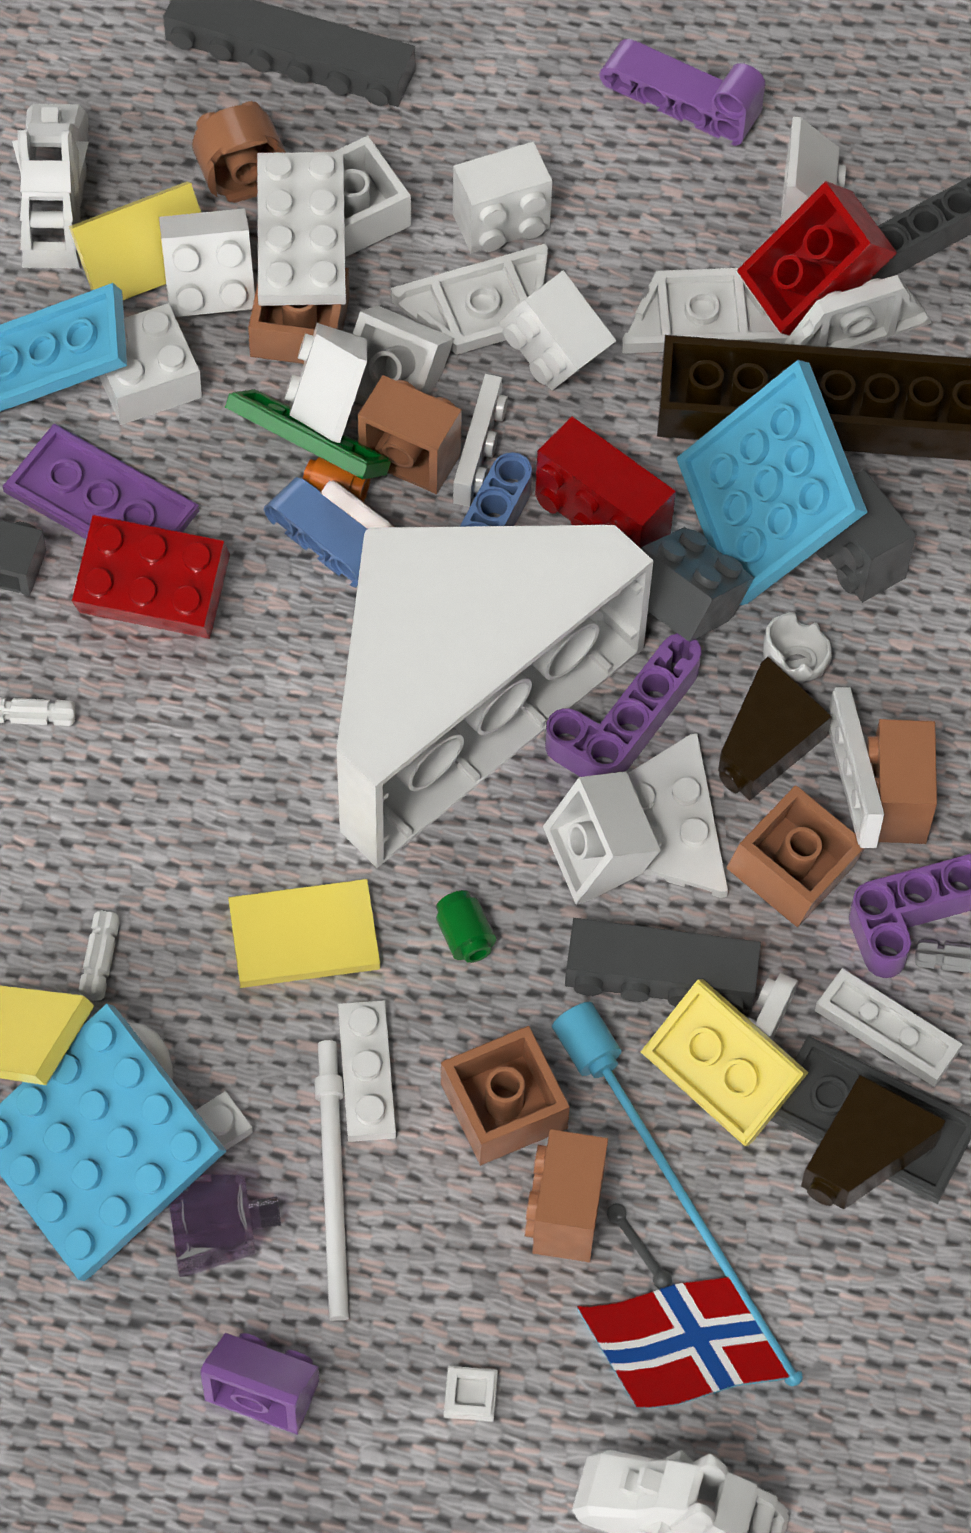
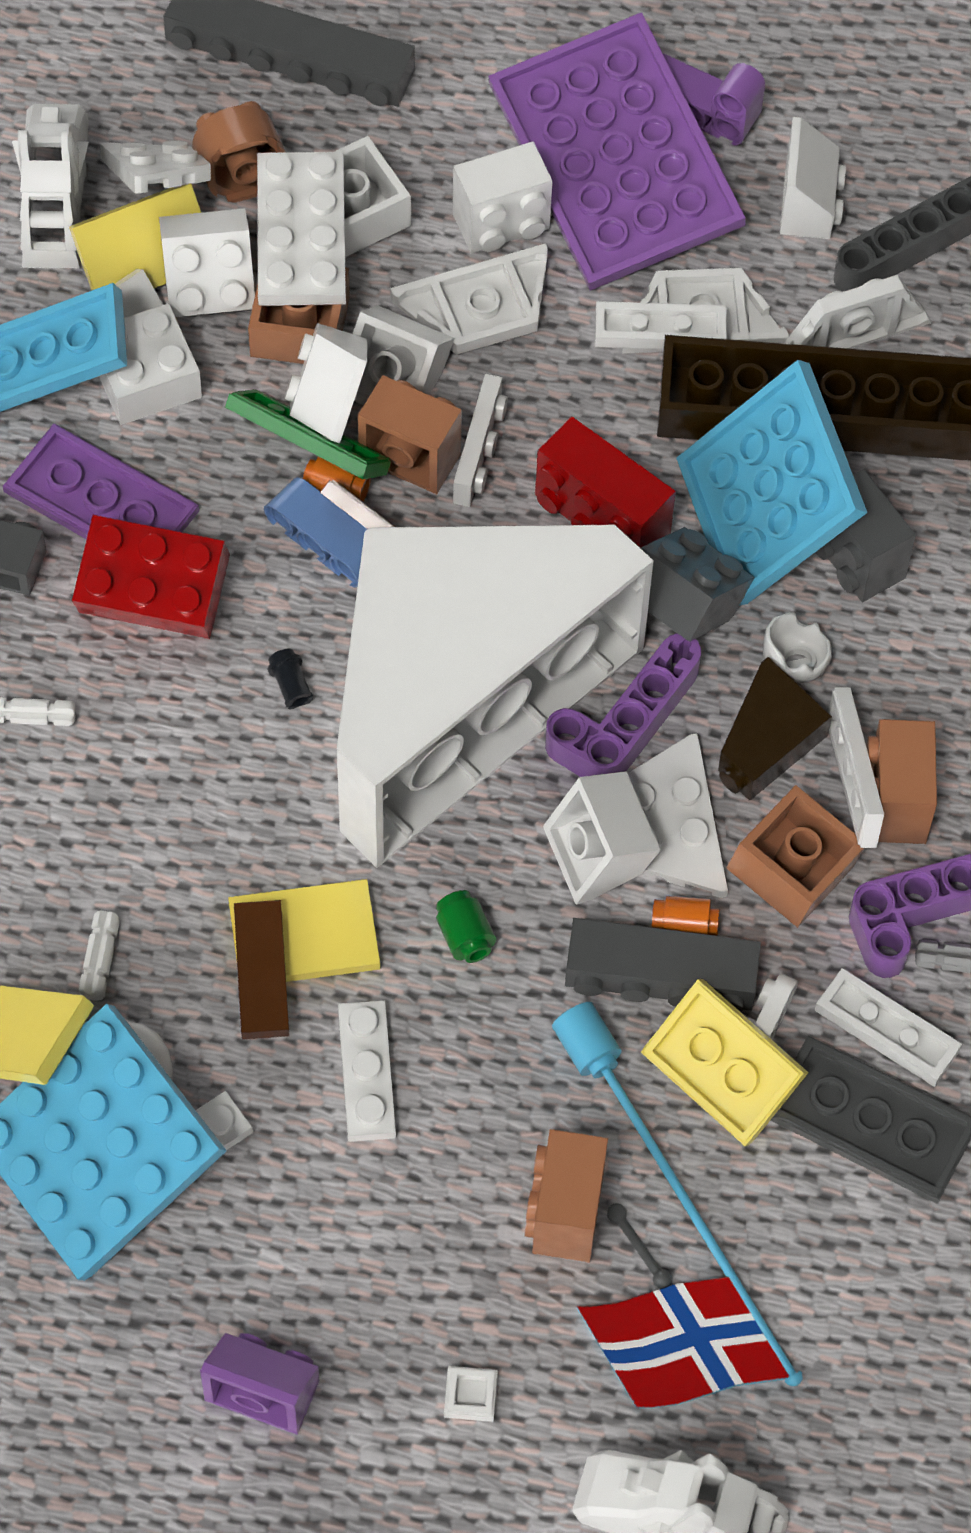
(137, 293): none -> white tile
(146, 164): none -> white wing
(217, 1222): clear purple torso -> none
(261, 969): none -> reddish brown tile
(286, 669): none -> black pin
(329, 1092): white bar -> none
(502, 496): medium blue beam -> none
(504, 1095): nougat brick -> none
(556, 331): white brick -> none
(619, 149): none -> medium lavender plate
(648, 323): none -> white plate
(686, 915): none -> orange brick
(816, 251): red brick -> none
(868, 1144): dark brown slope -> none

